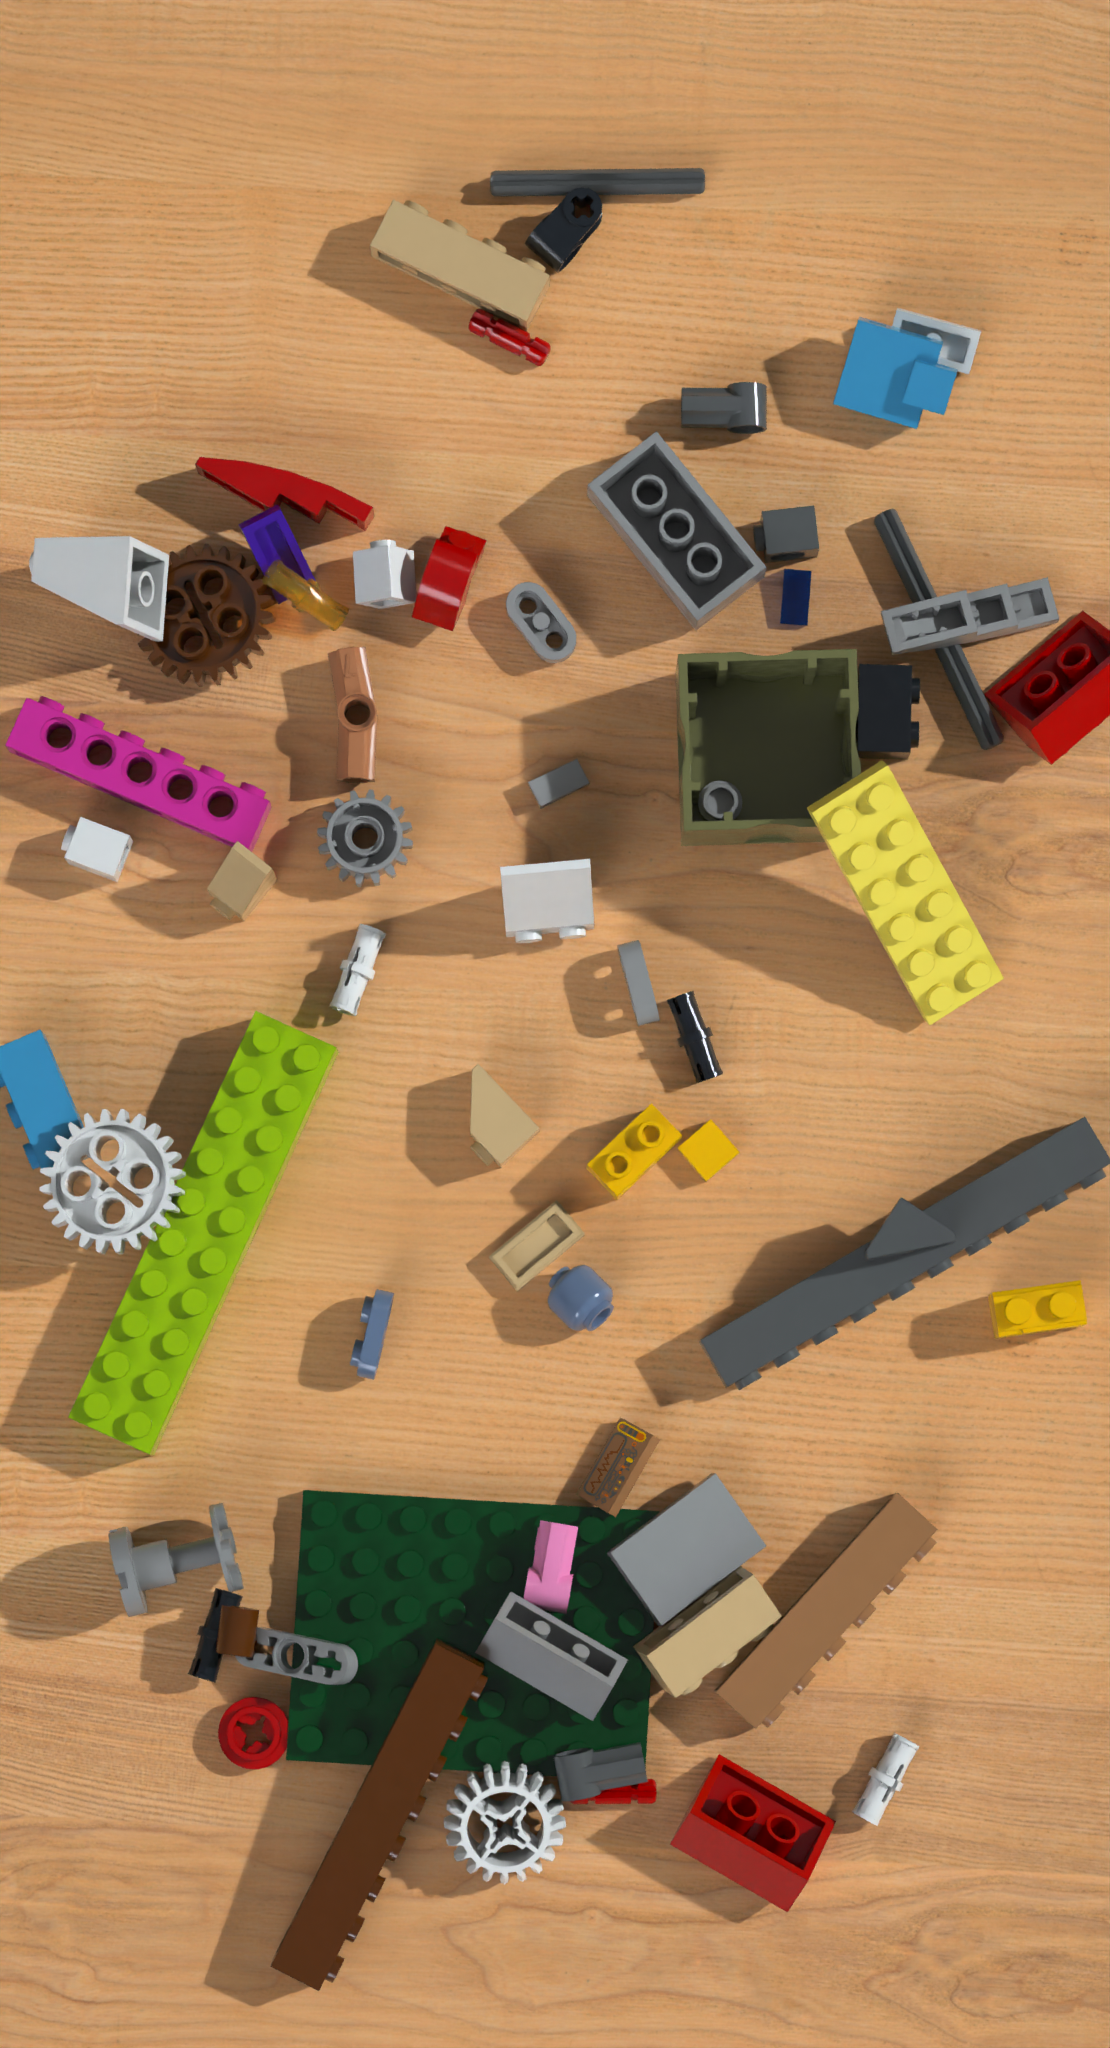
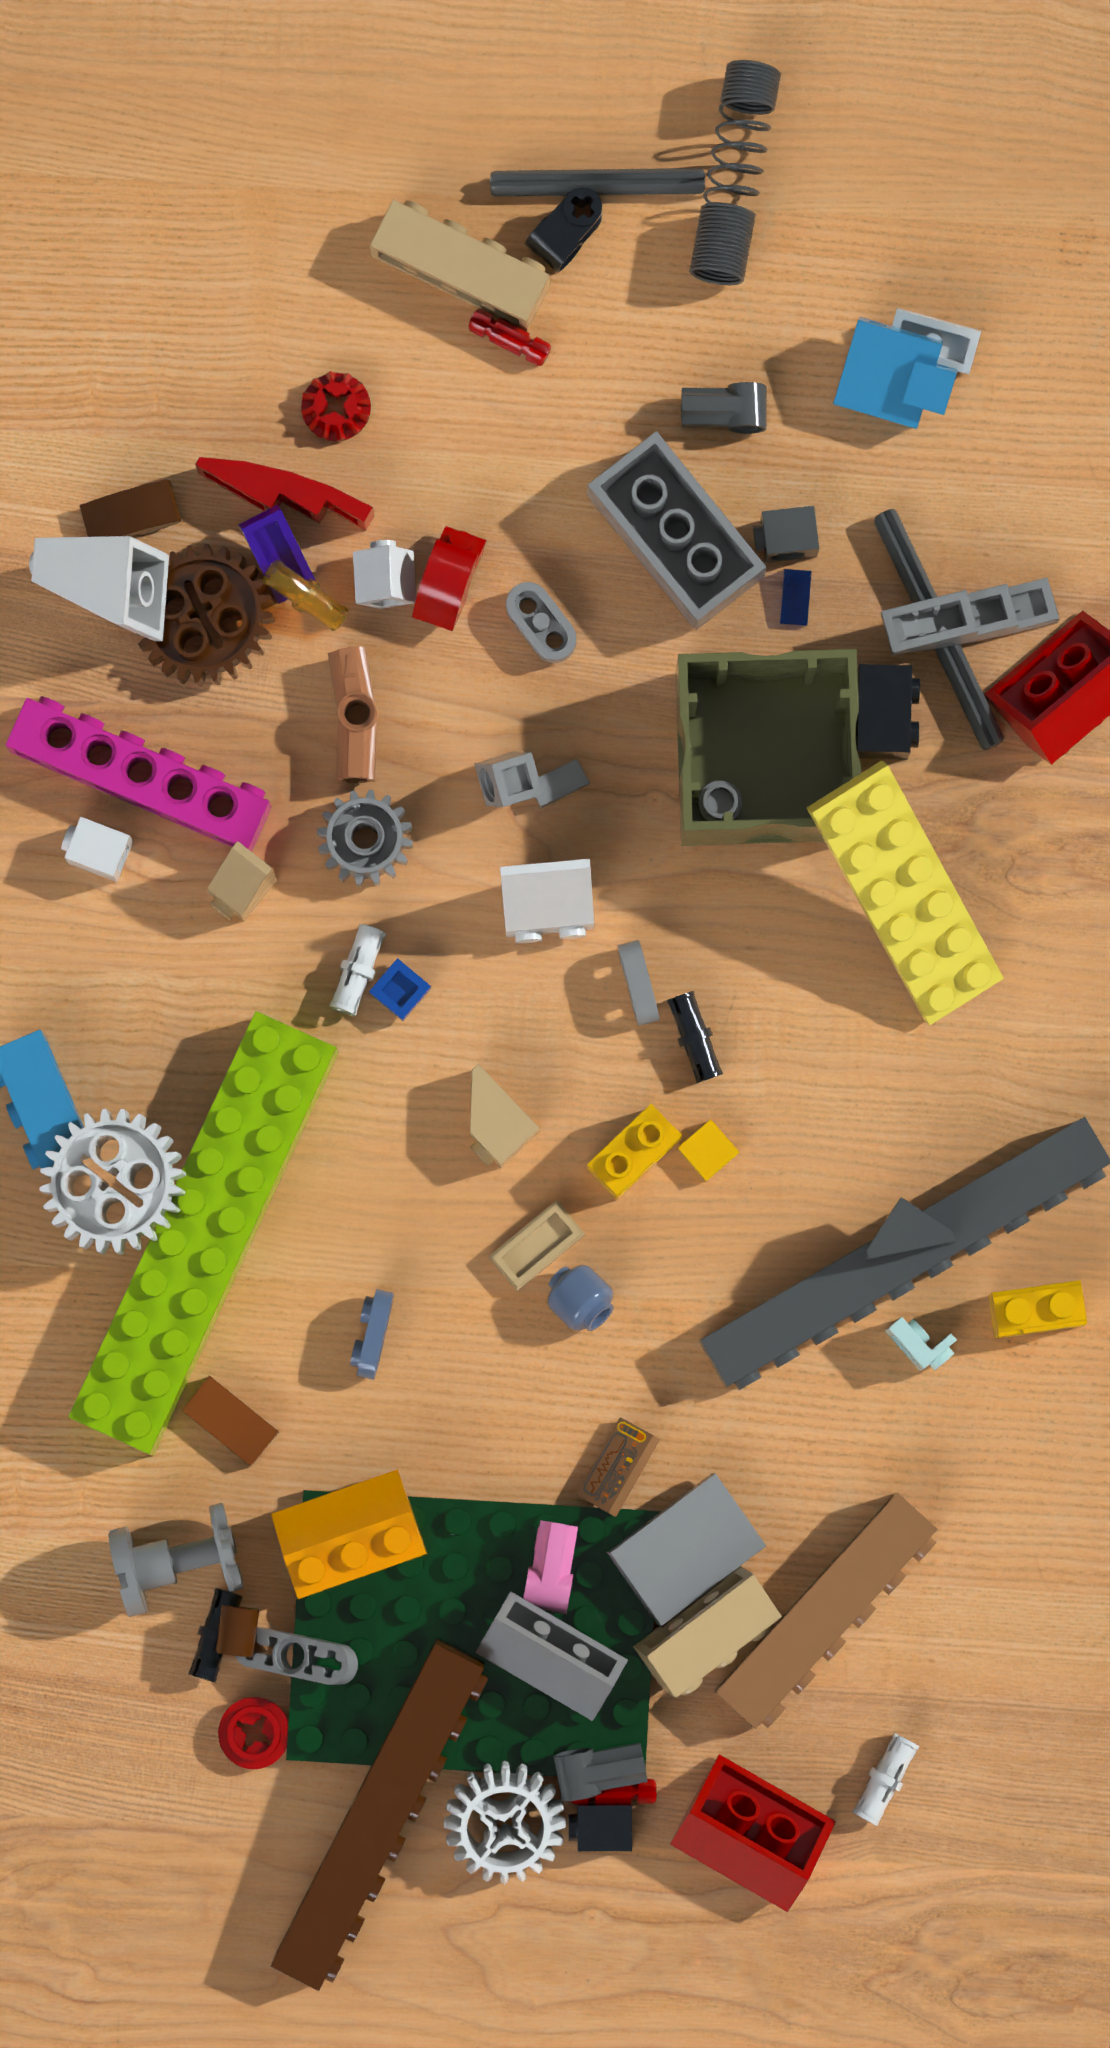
(132, 511): none -> reddish brown slope
(230, 1421): none -> dark orange tile
(334, 426): none -> red gear
(348, 1534): none -> light orange slope
(400, 989): none -> blue plate
(508, 779): none -> light grey brick
(601, 1827): none -> black brick
(726, 228): none -> dark grey piece
(912, 1341): none -> light aqua bracket

